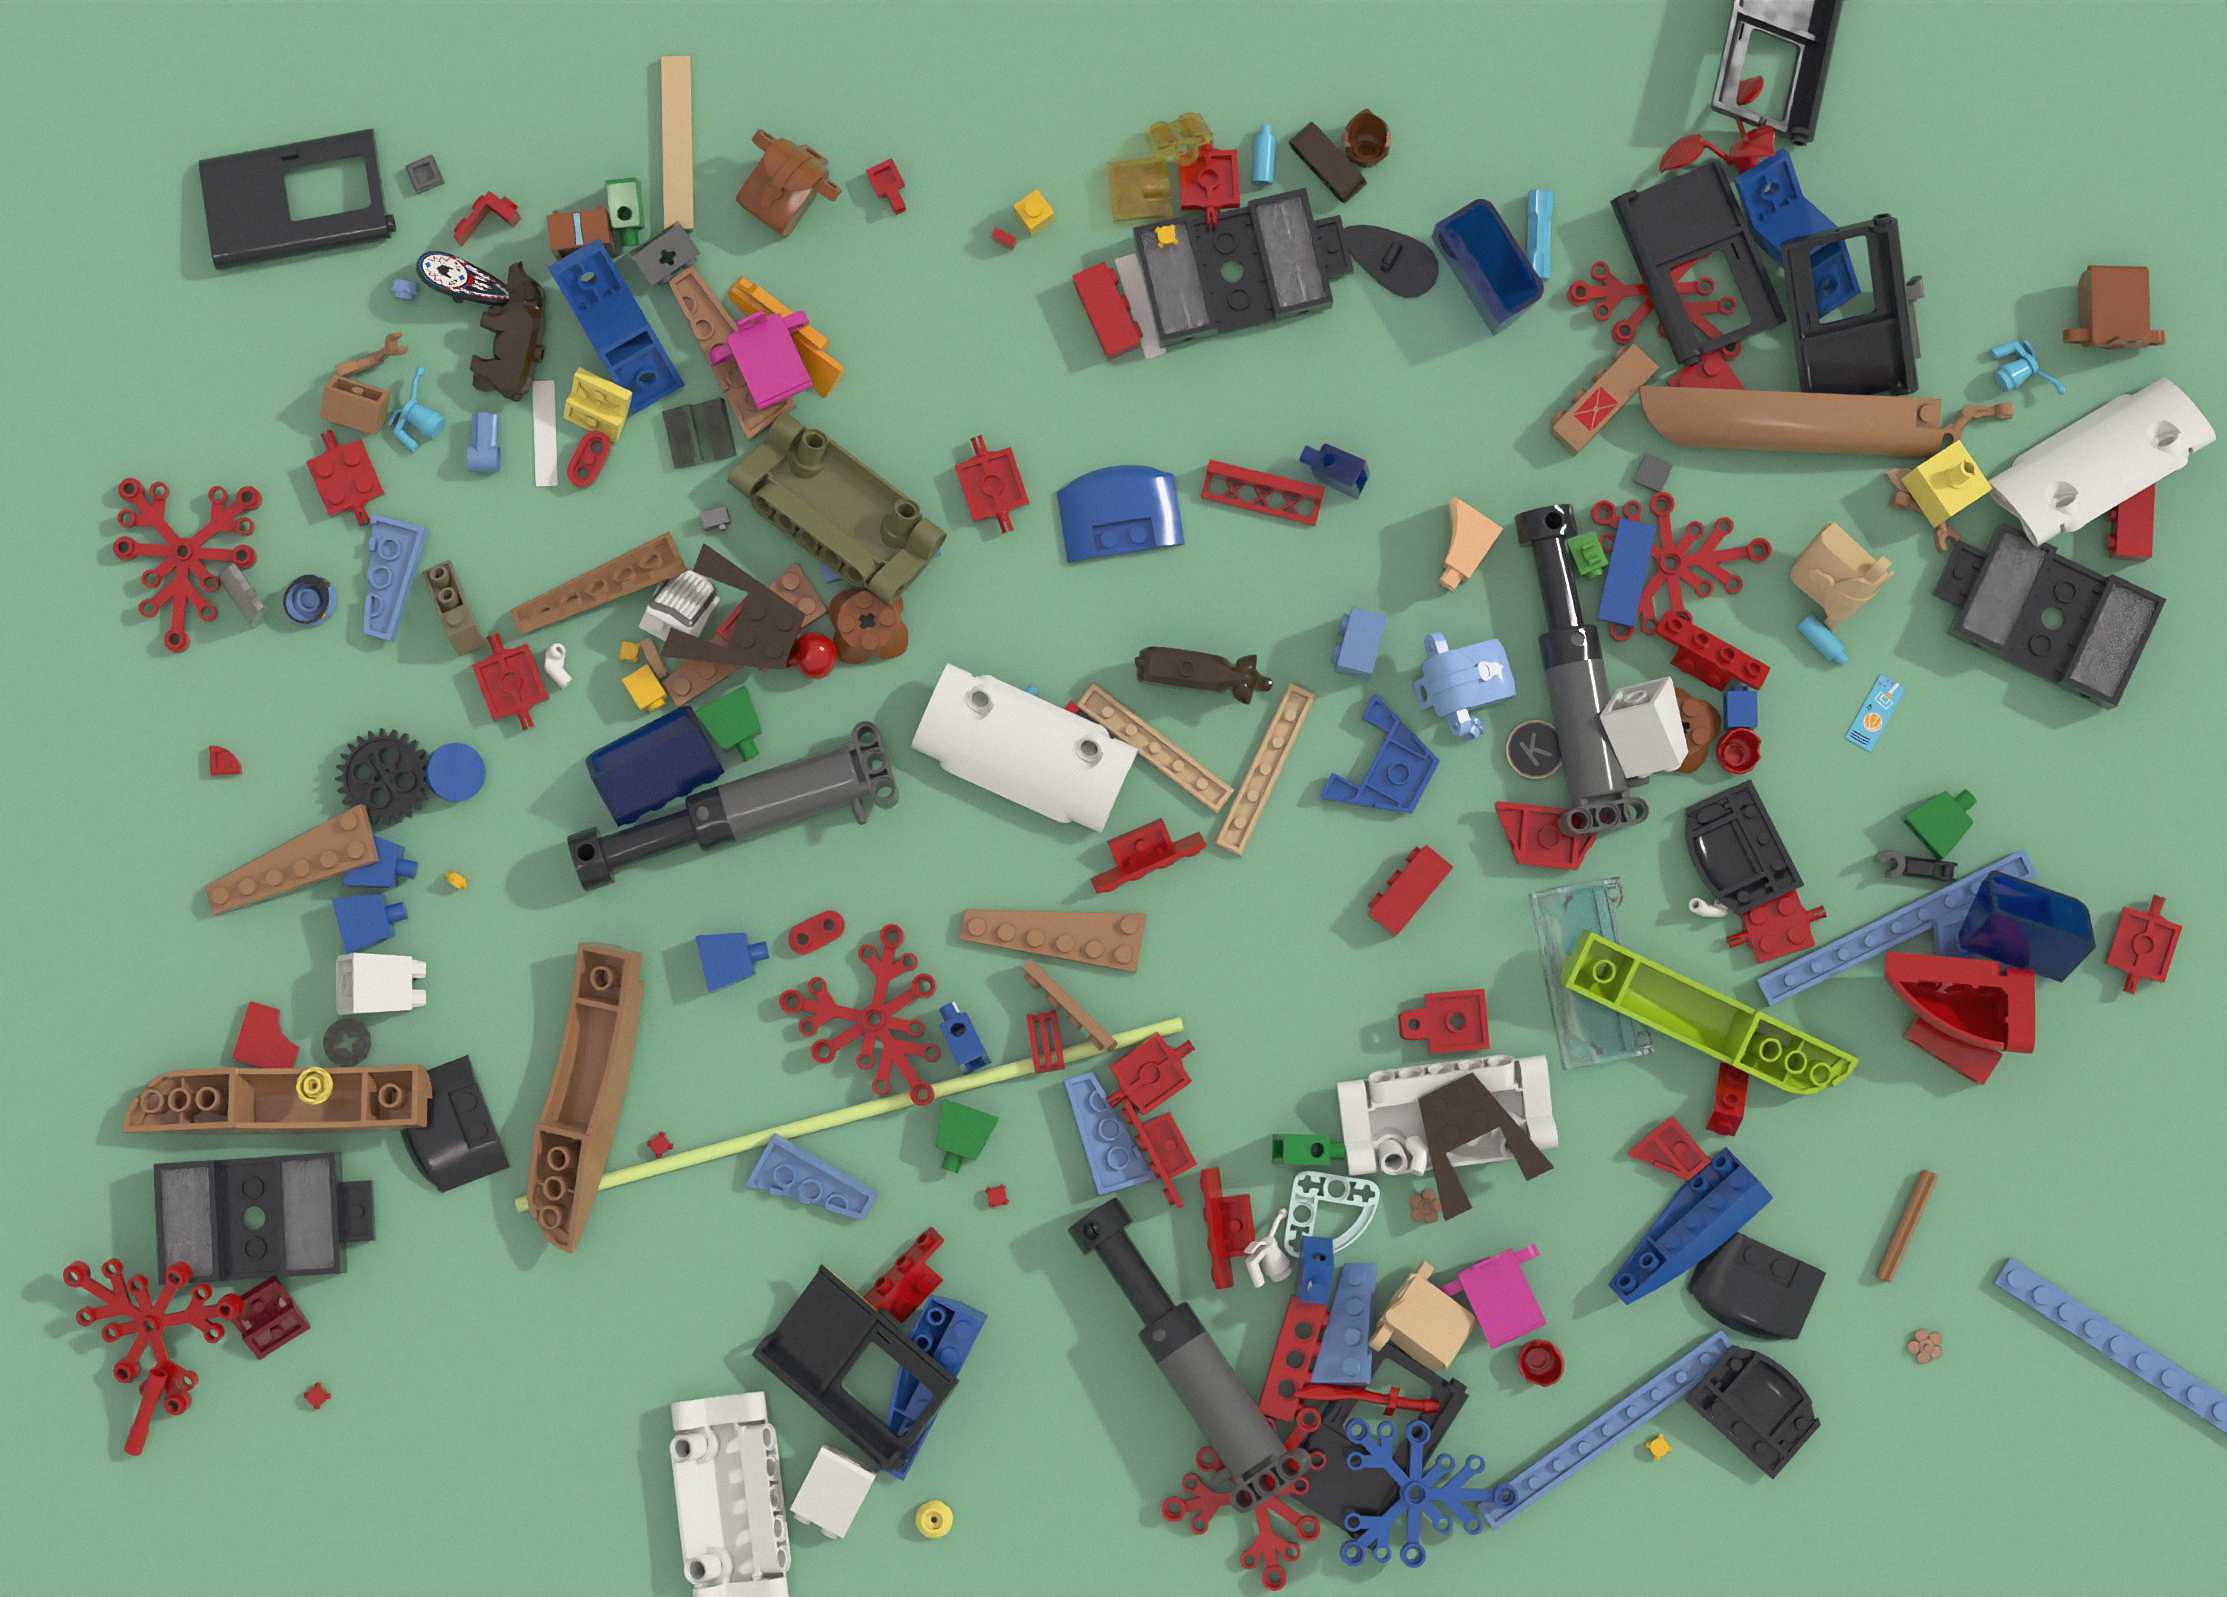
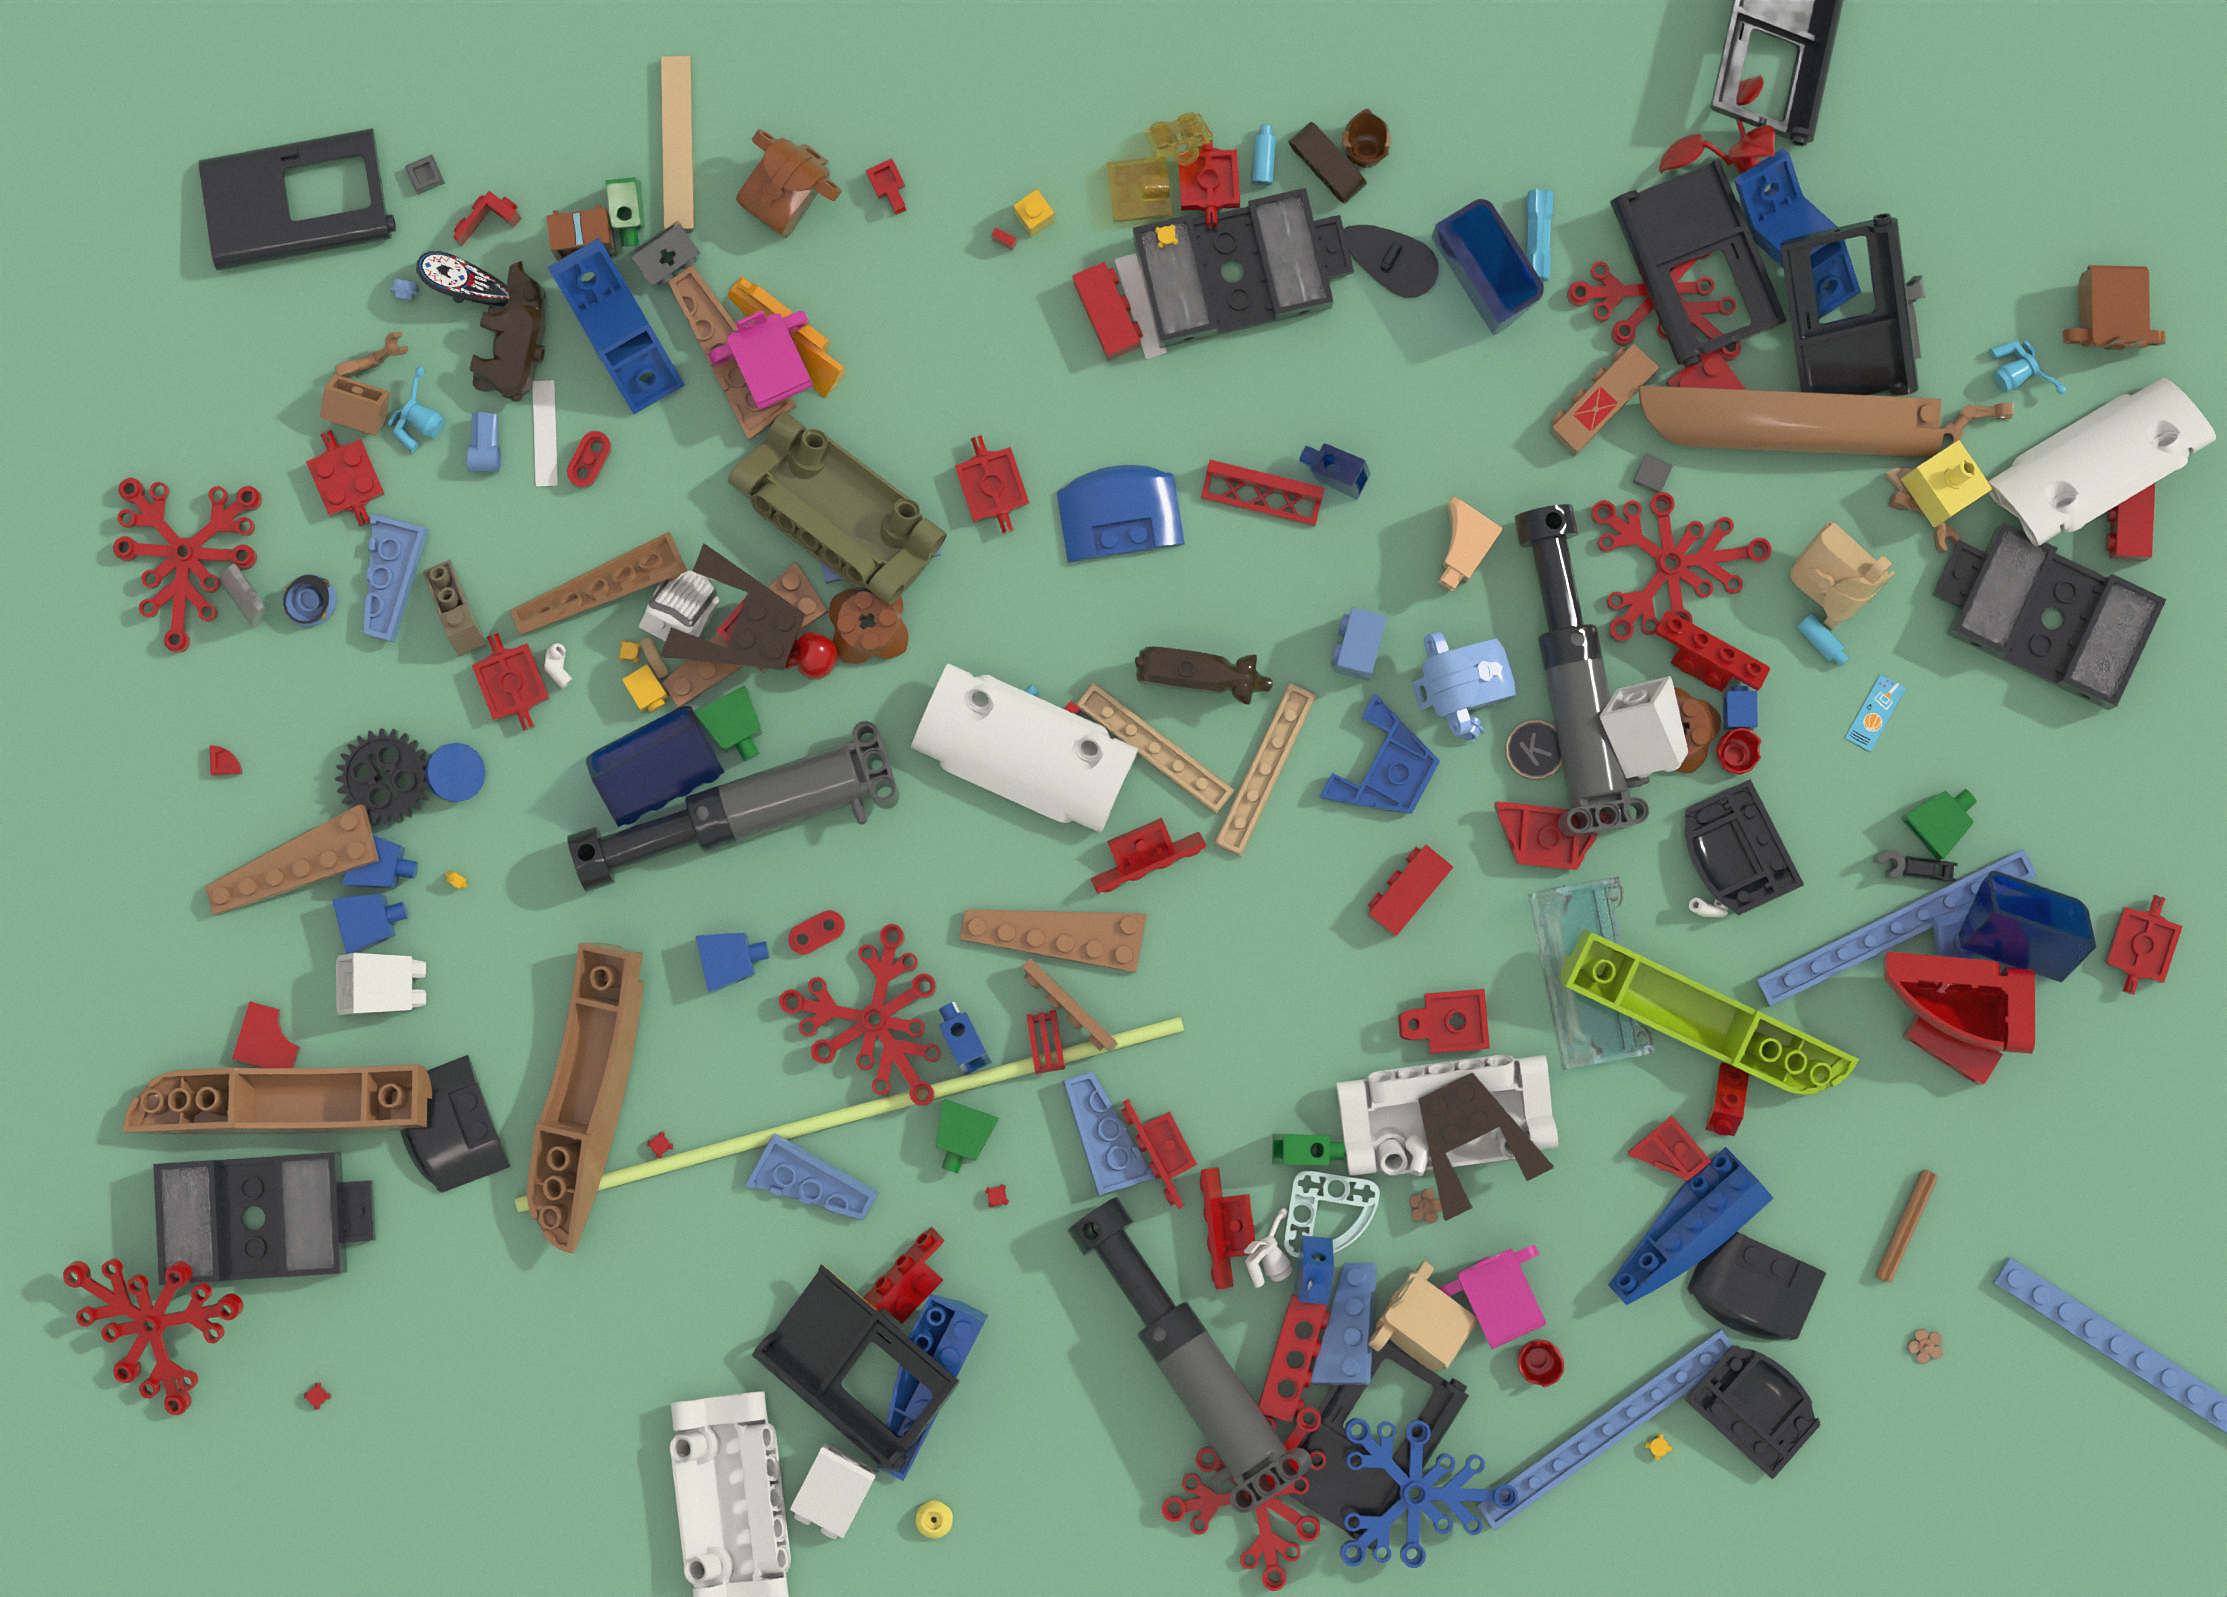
(140, 1428): red piece -> none
(269, 1318): dark red slope -> none
(306, 1084): light yellow plate -> none
(334, 1037): clear smoke gear -> none
(597, 404): light yellow slope -> none
(699, 433): clear smoke slope -> none
(715, 518): flat silver piece -> none
(1150, 1073): red plate -> none
(1332, 1392): red sword -> none
(1587, 556): bright green brick -> none
(1626, 573): blue piece -> none
(1777, 928): red plate -> none

